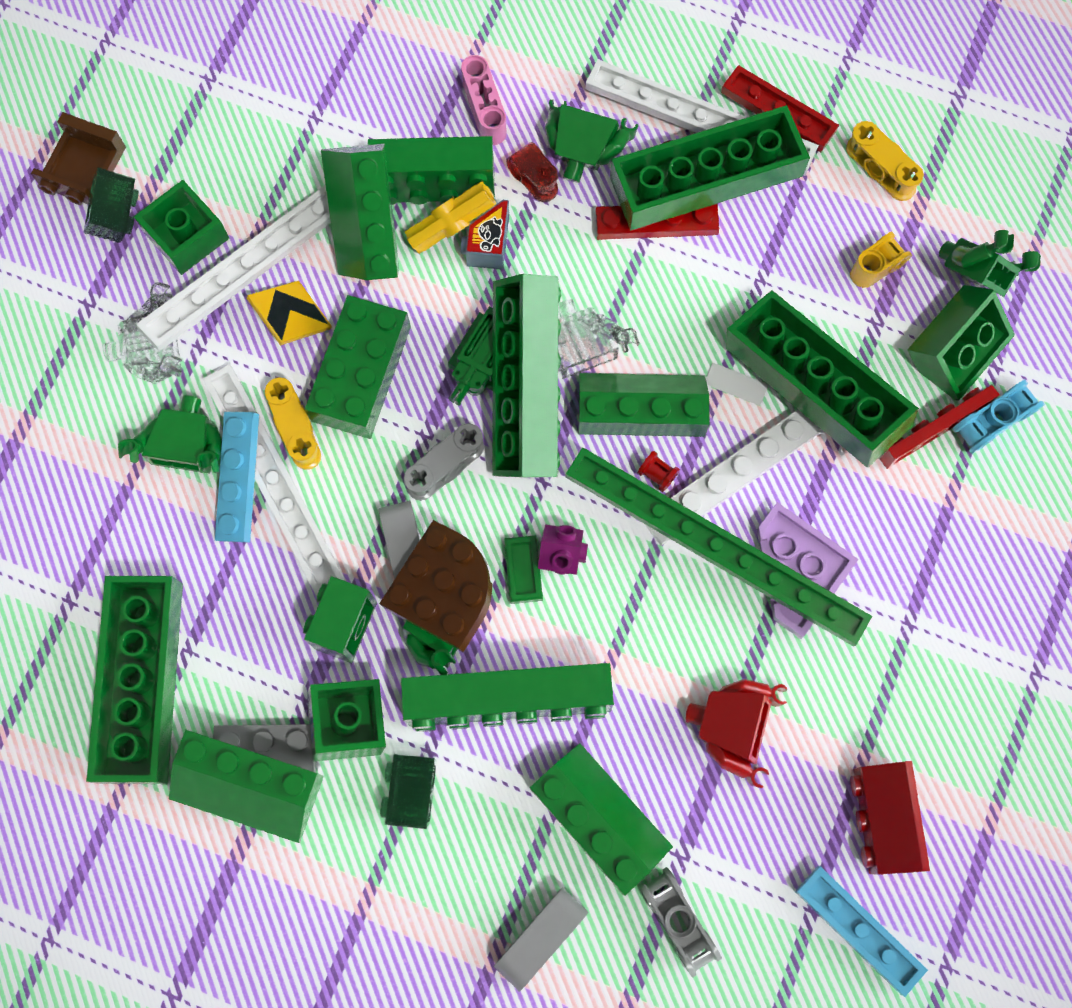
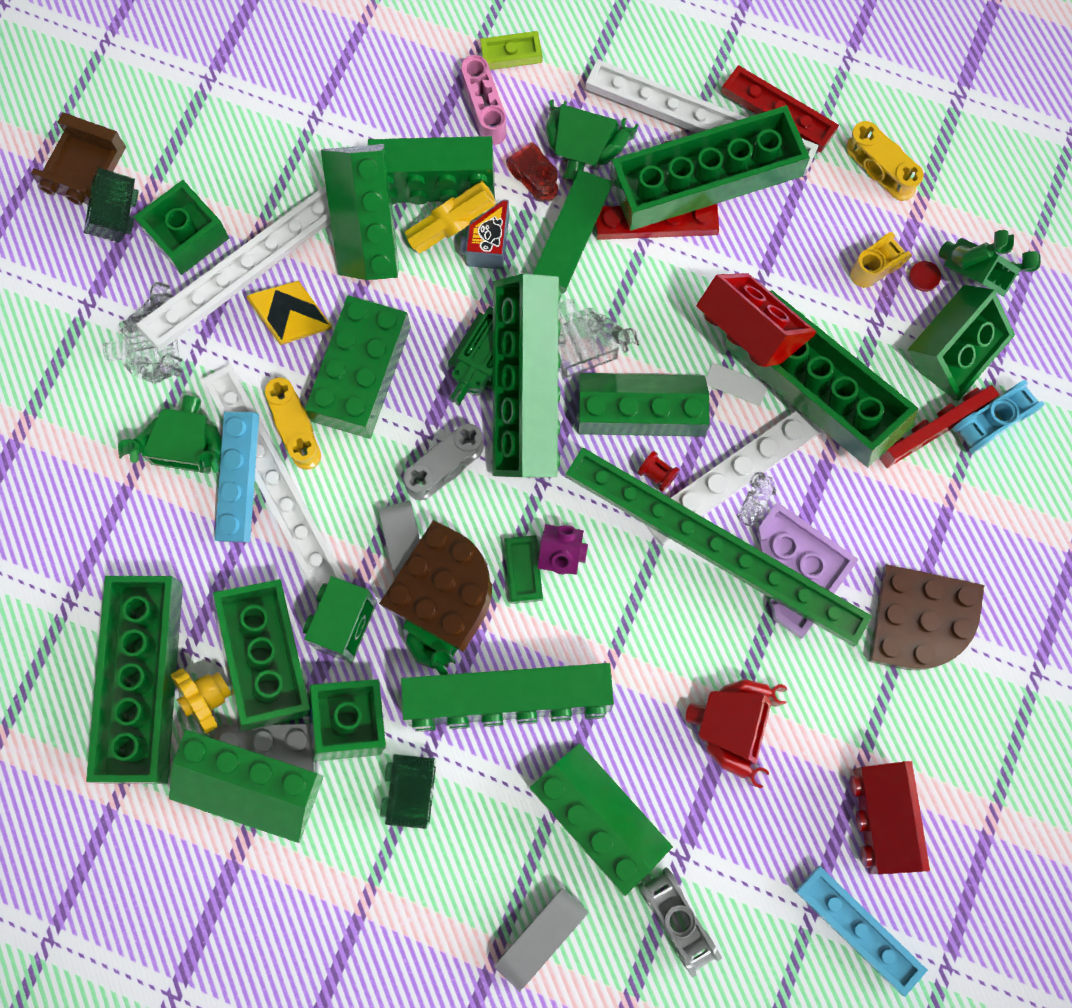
(201, 696): none -> yellow plant
(260, 655): none -> green brick
(512, 50): none -> lime plate
(573, 227): none -> green brick
(754, 318): none -> red slope
(757, 499): none -> clear arm
(923, 618): none -> reddish brown plate
(924, 276): none -> red piece

